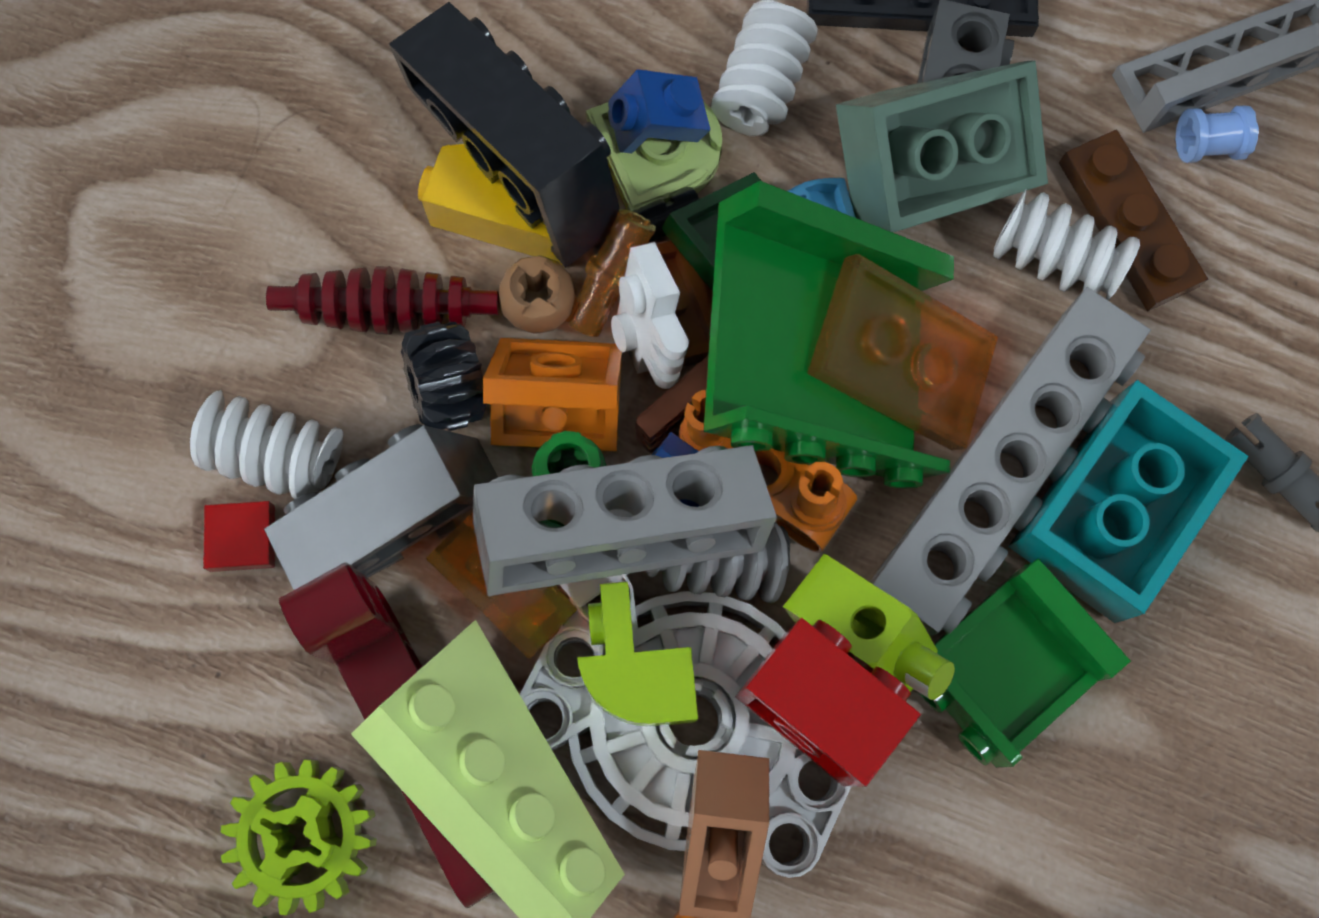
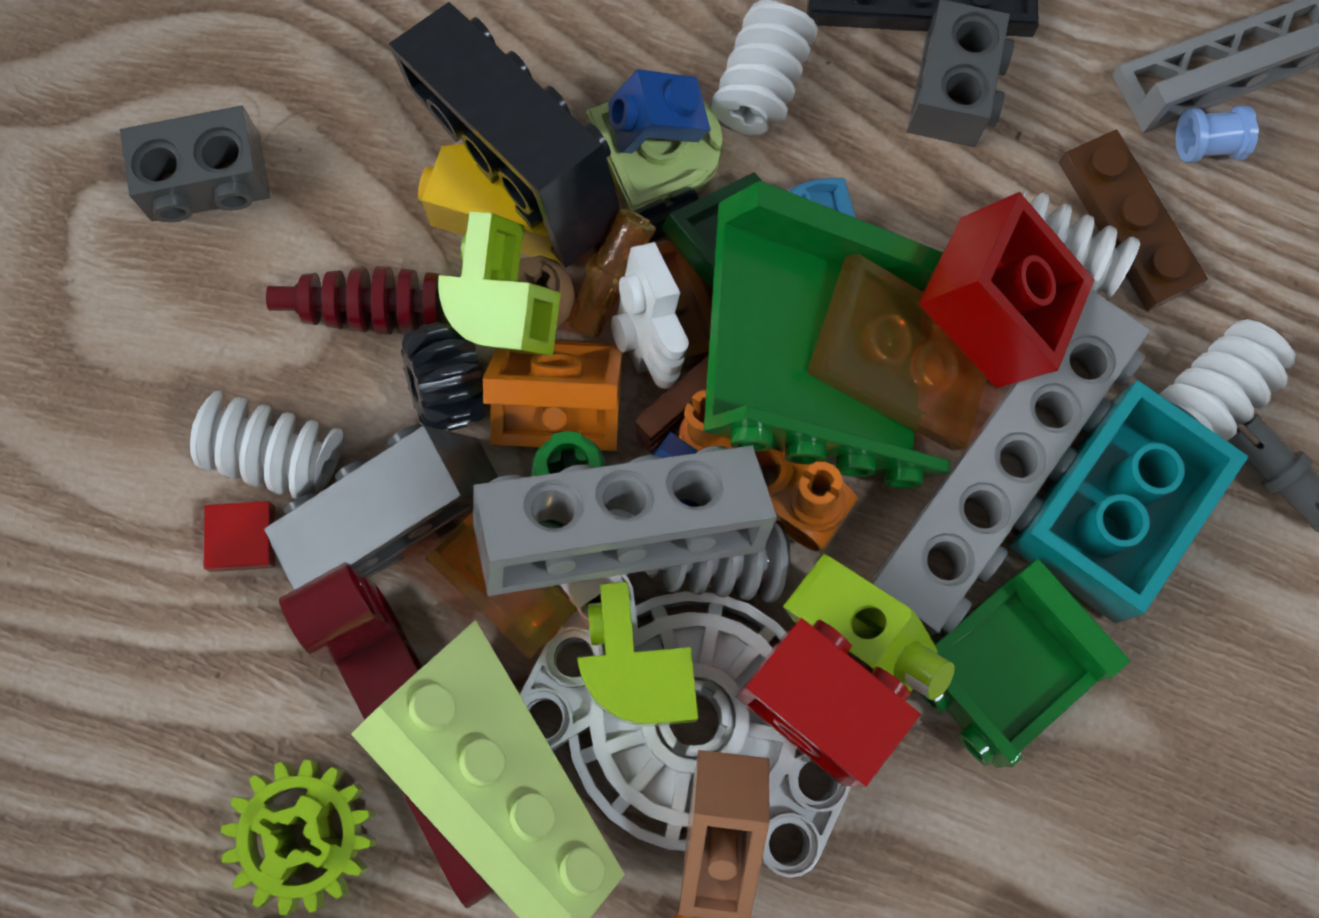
(195, 150): none -> dark grey brick
(488, 301): none -> brick
(943, 145): sand green slope -> none
(1008, 292): none -> red brick
(1233, 377): none -> white piece

